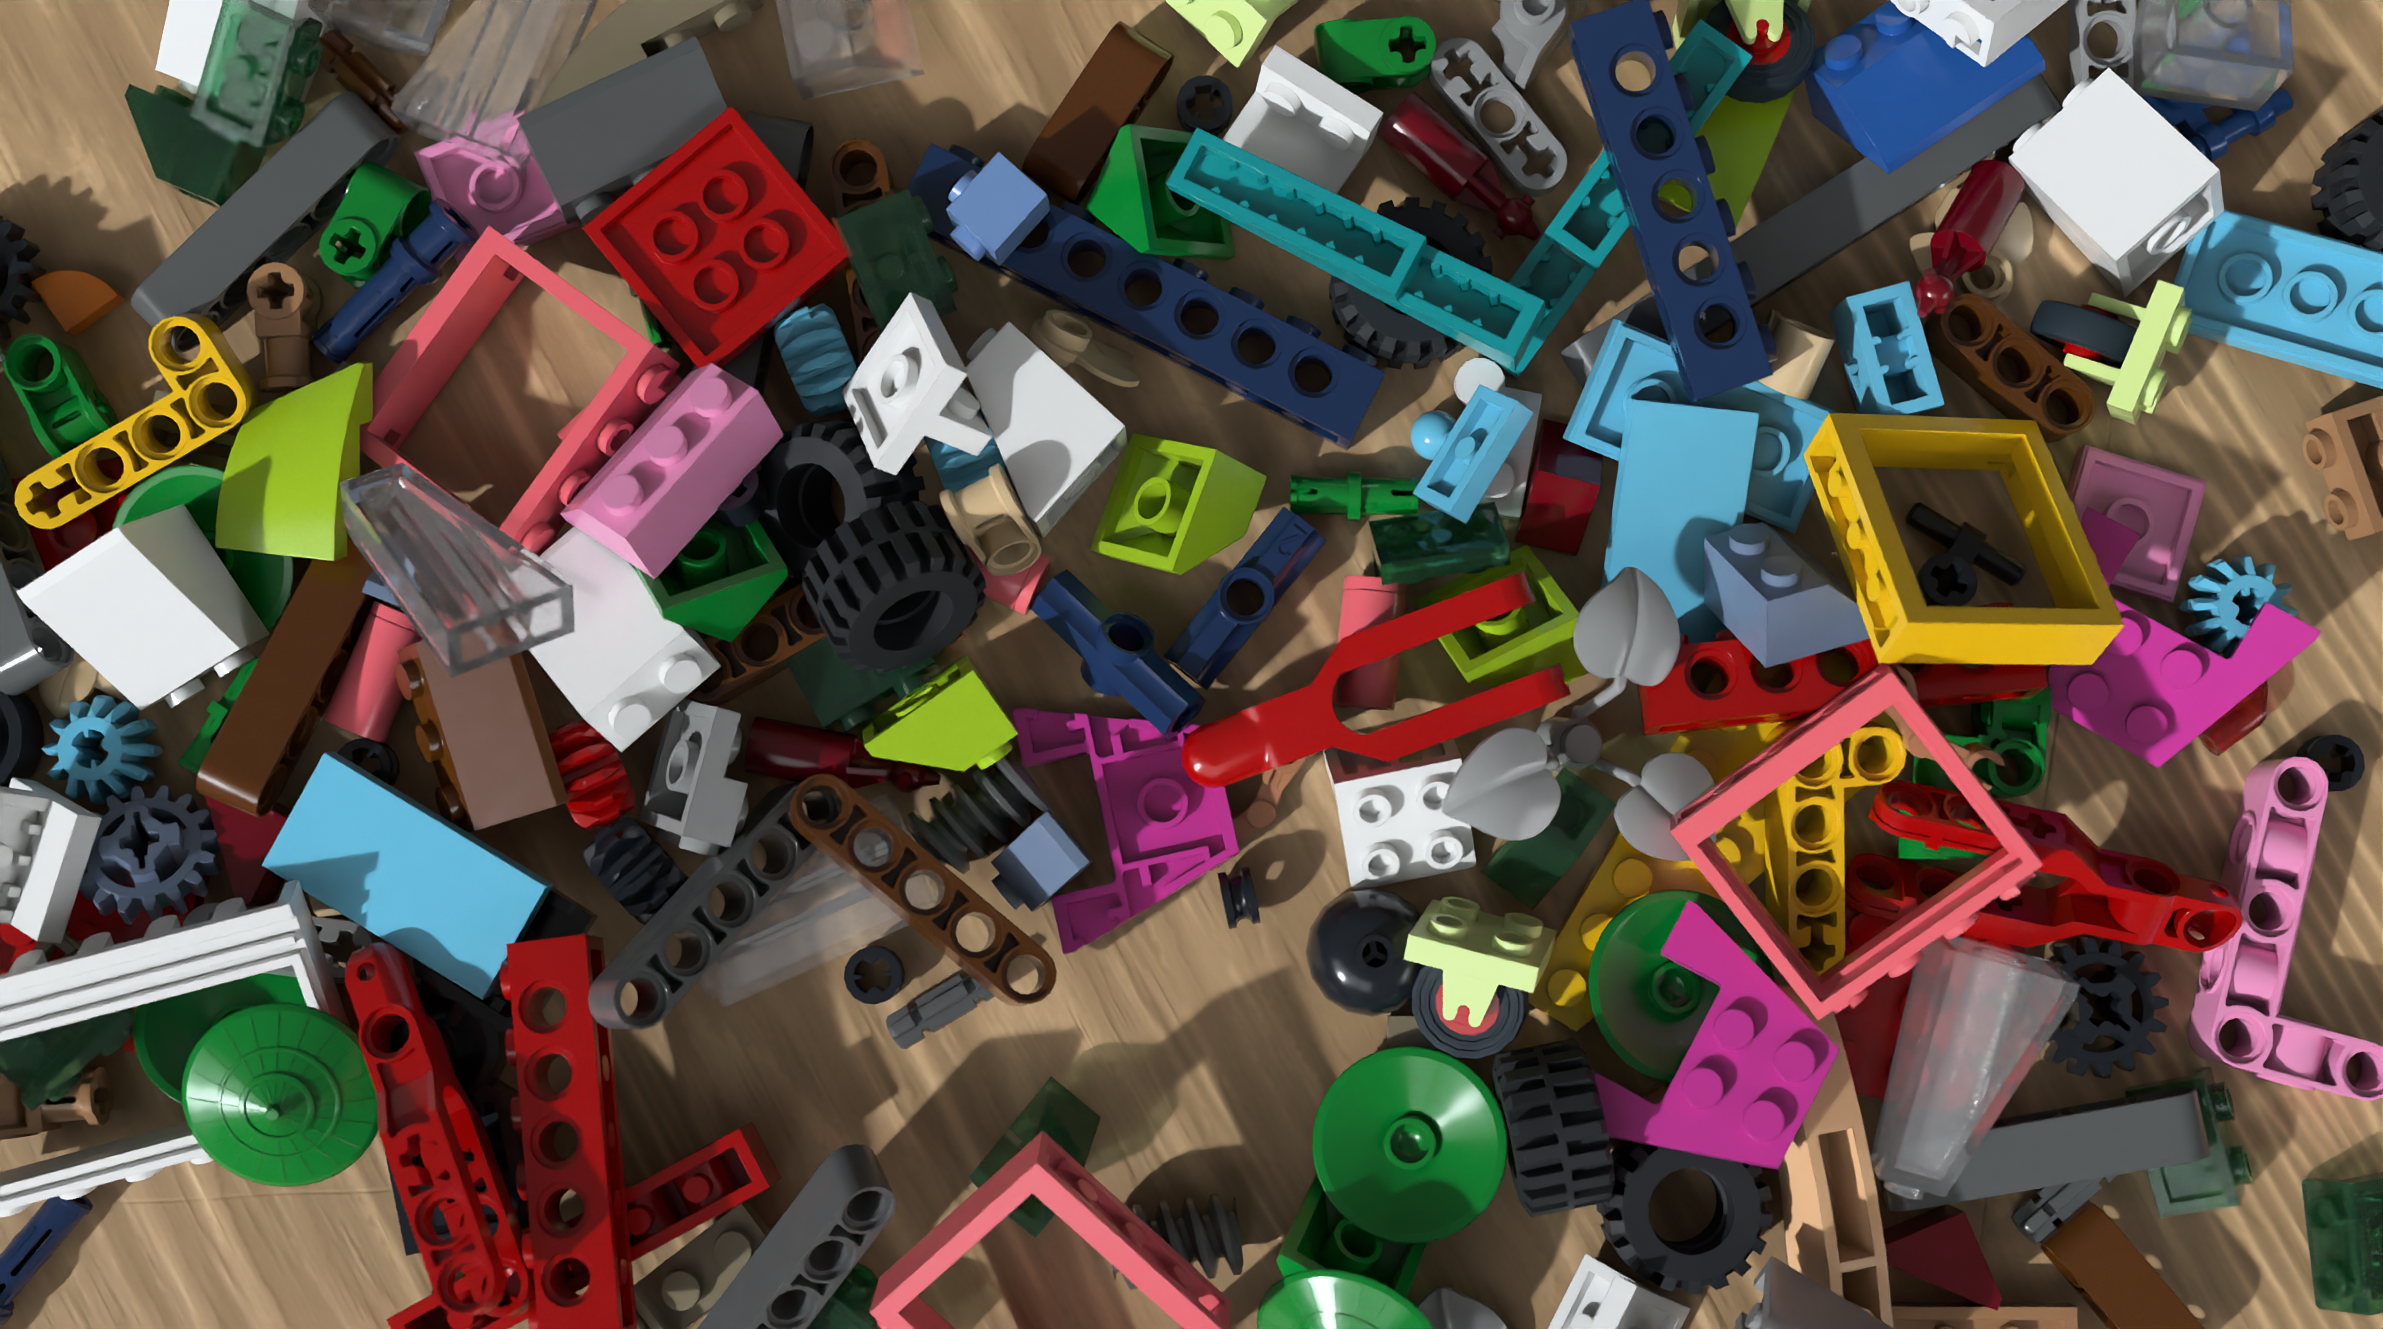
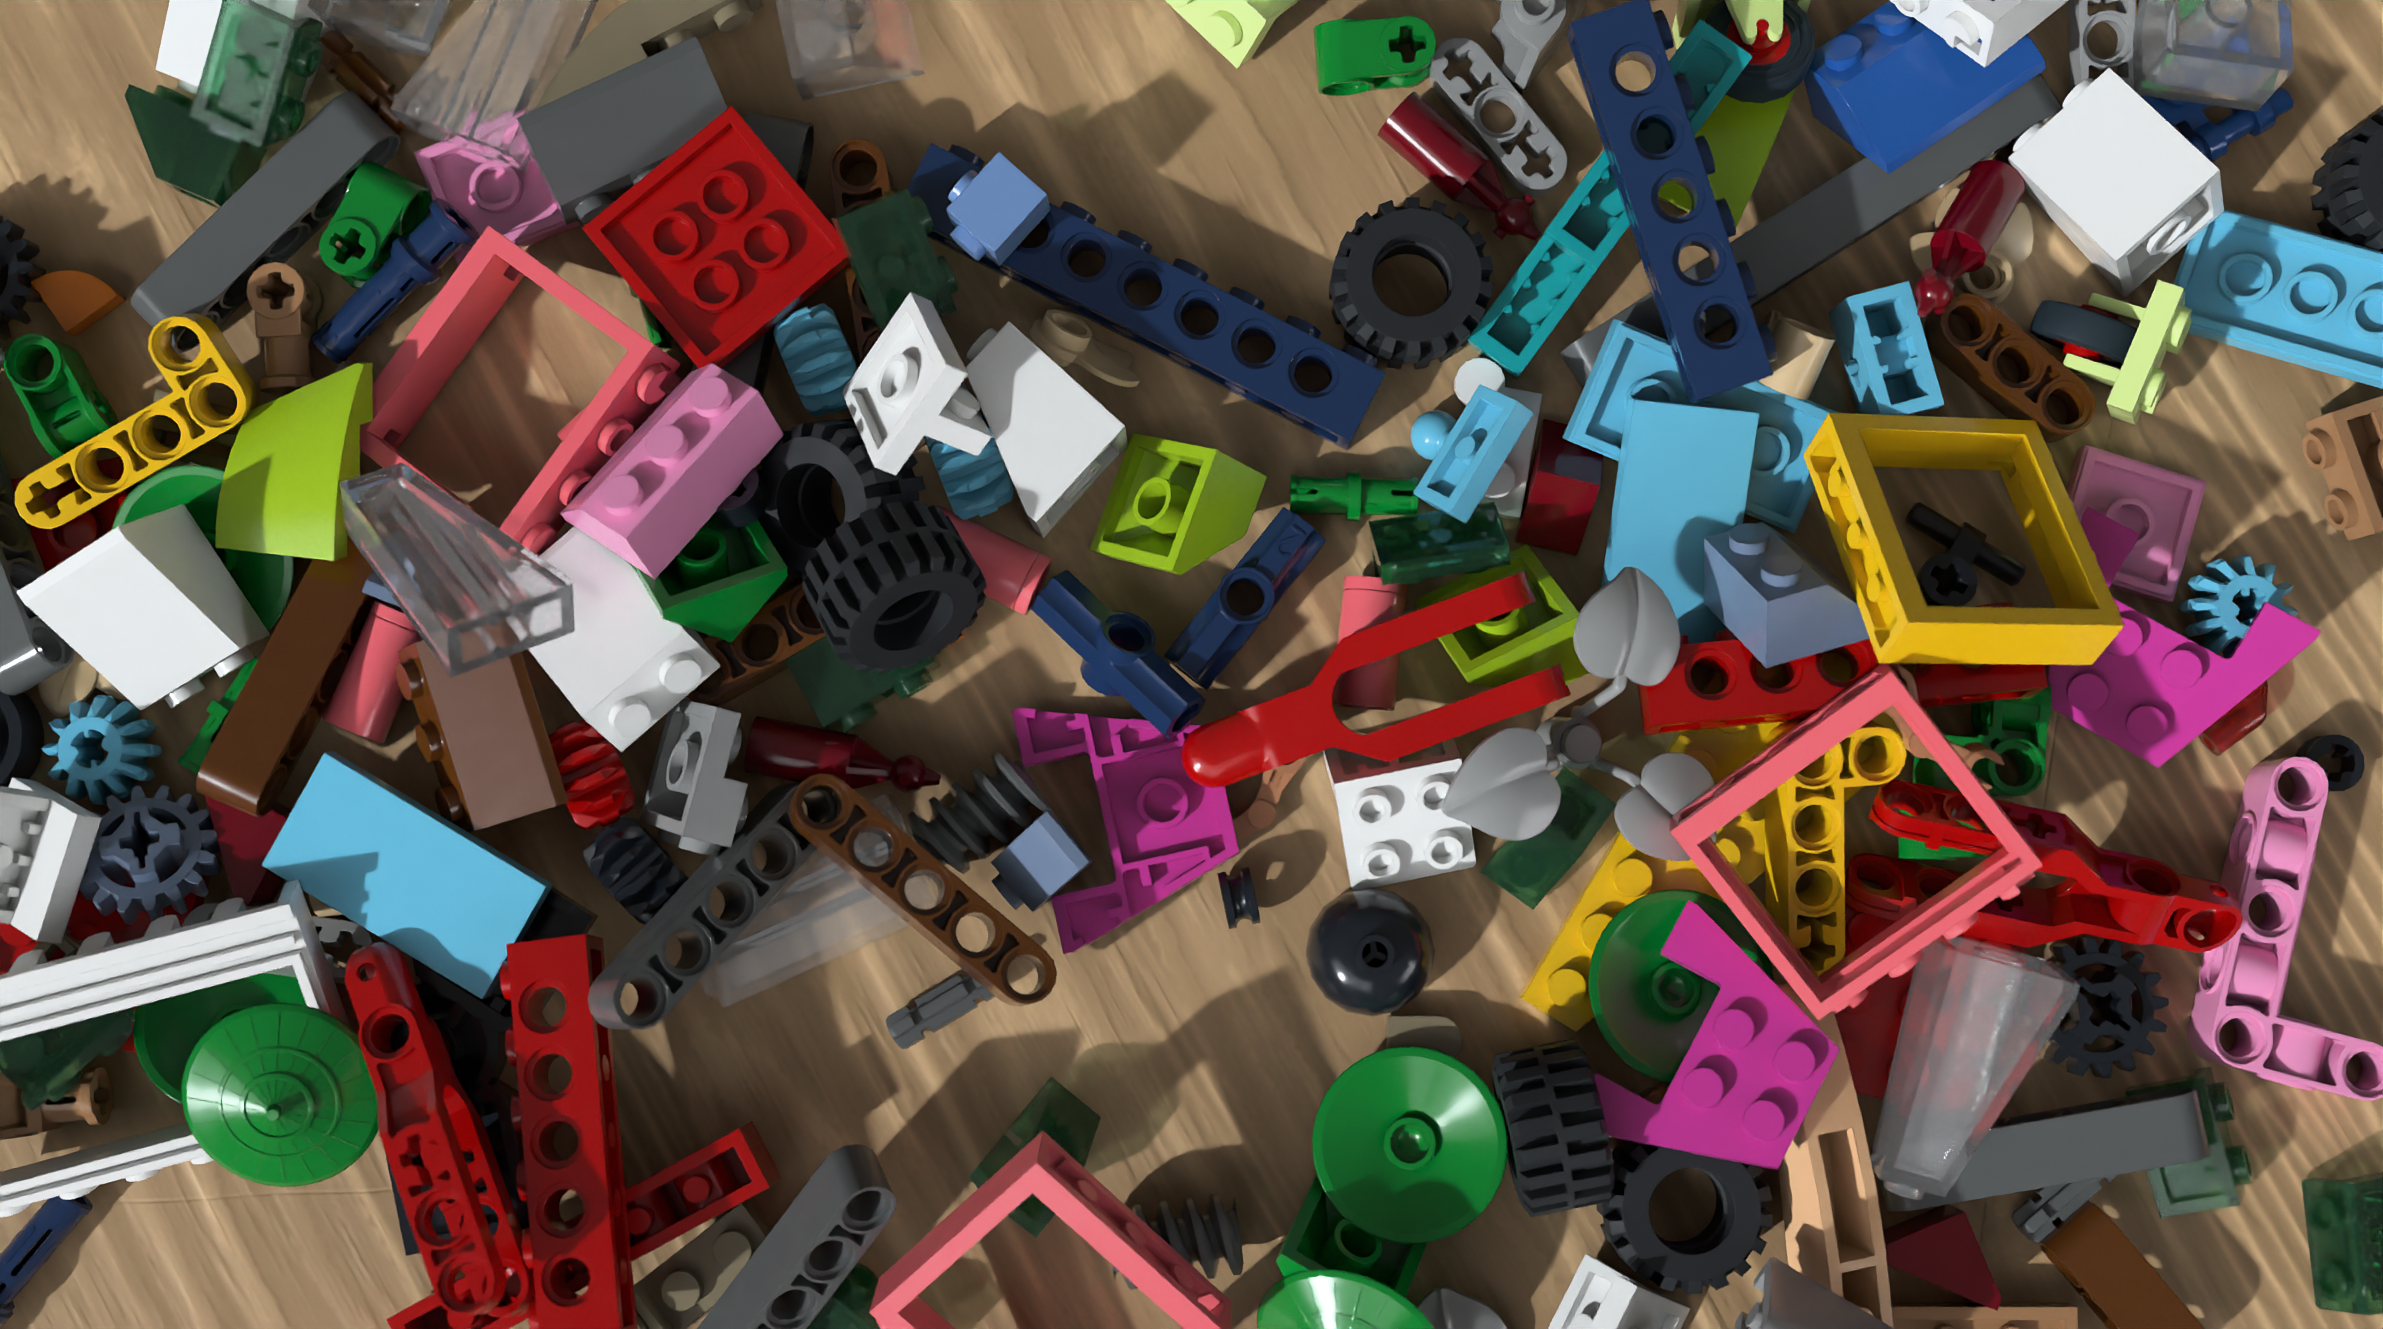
(389, 761): black bush -> none
(872, 955): black bush -> none
(945, 724): lime slope -> none
(993, 523): tan piece -> none
(1100, 102): reddish brown beam -> none
(1142, 210): green slope -> none
(1187, 99): black bush -> none
(1305, 122): white bracket -> none
(1359, 248): teal slope -> none
(1475, 974): yellowish green plate -> none

